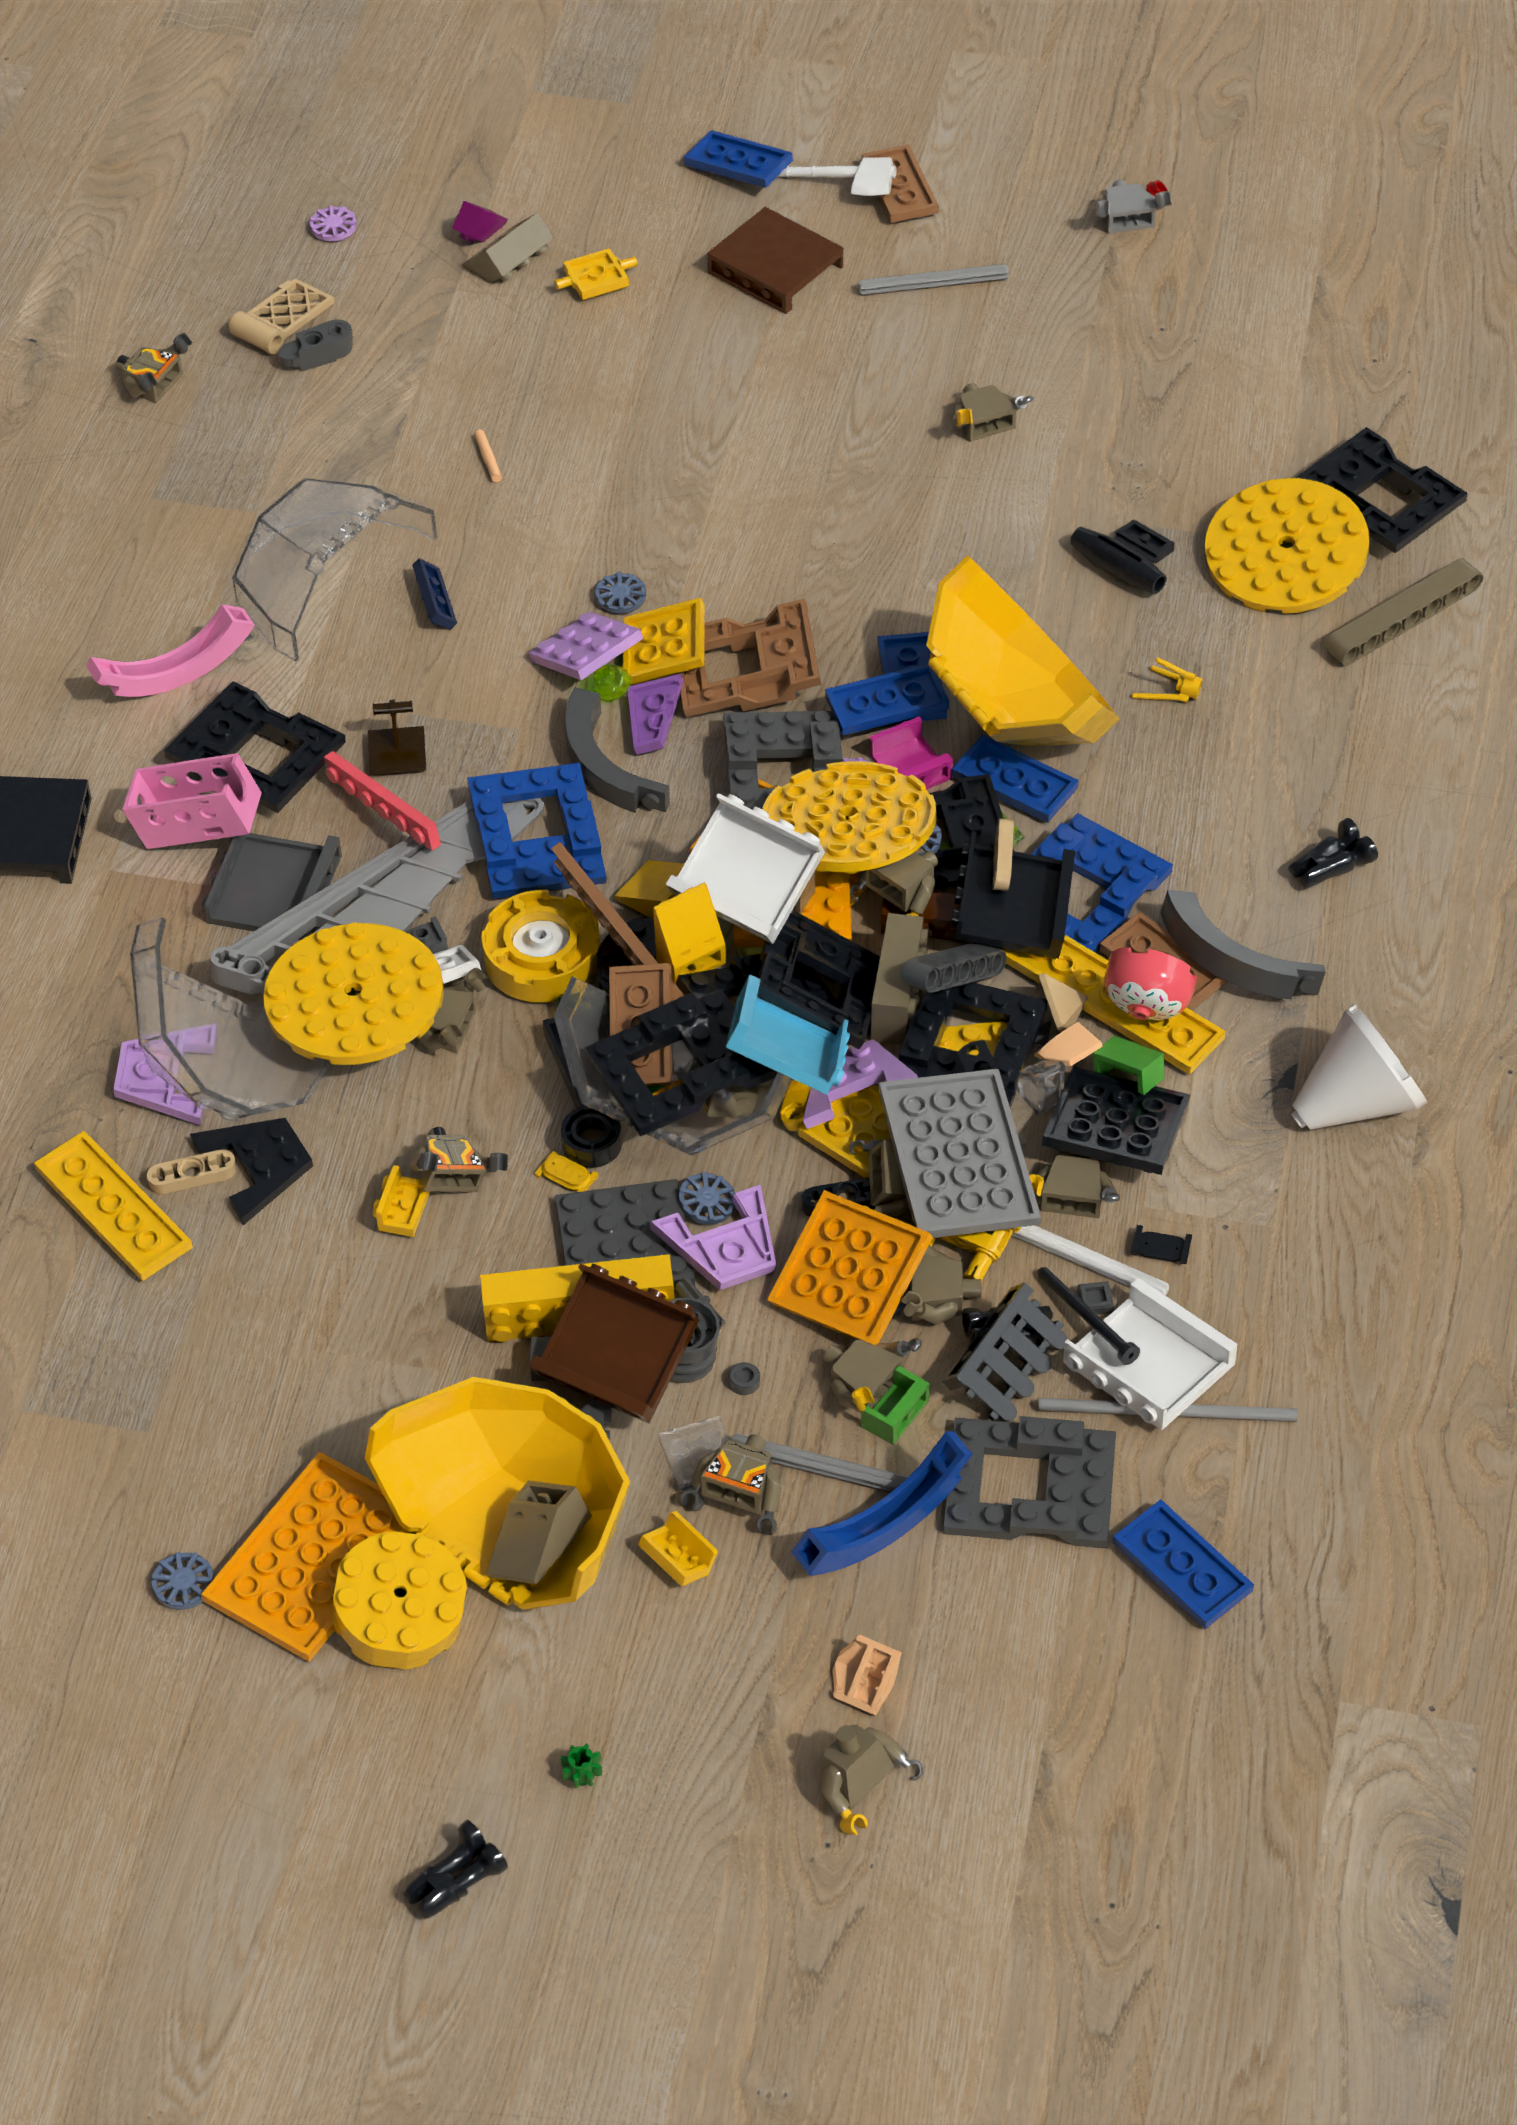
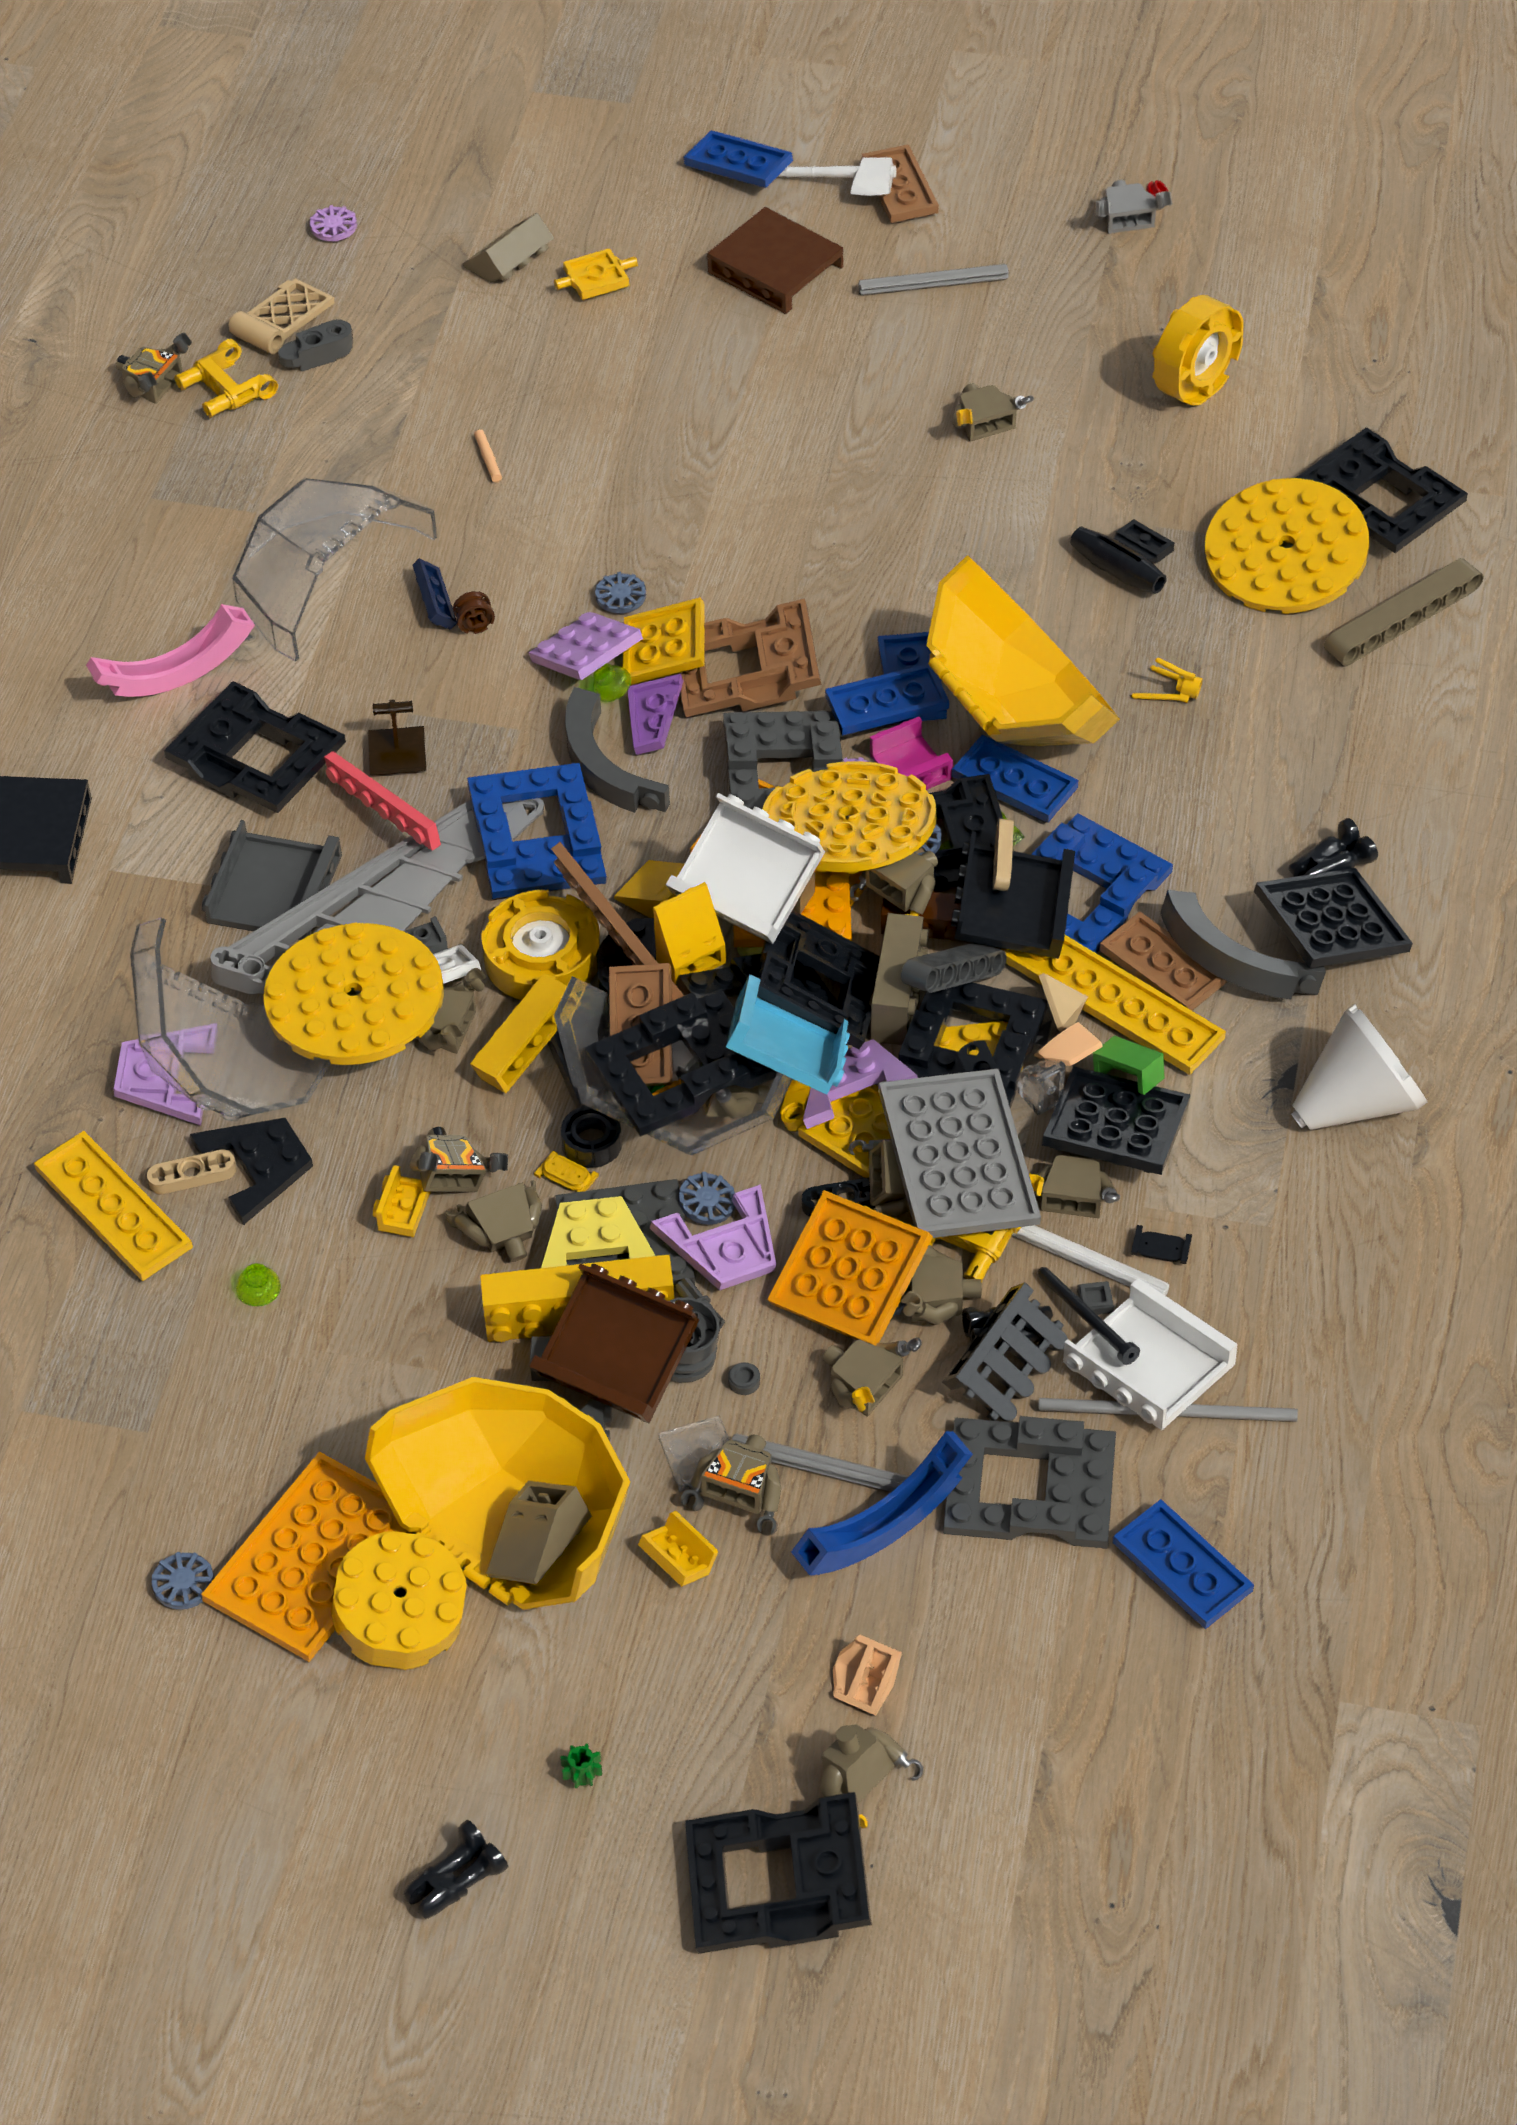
(183, 813): bright pink piece -> none
(228, 392): none -> yellow connector
(258, 1285): none -> clear neon green piece
(473, 612): none -> reddish brown wheel
(477, 222): magenta slope -> none
(501, 1219): none -> dark tan torso
(521, 1035): none -> yellow brick
(594, 1230): none -> light yellow wing
(825, 1866): none -> black piece
(897, 1406): bright green panel -> none
(1149, 983): coral cylinder -> none
(1197, 349): none -> yellow piece
(1332, 917): none -> black plate

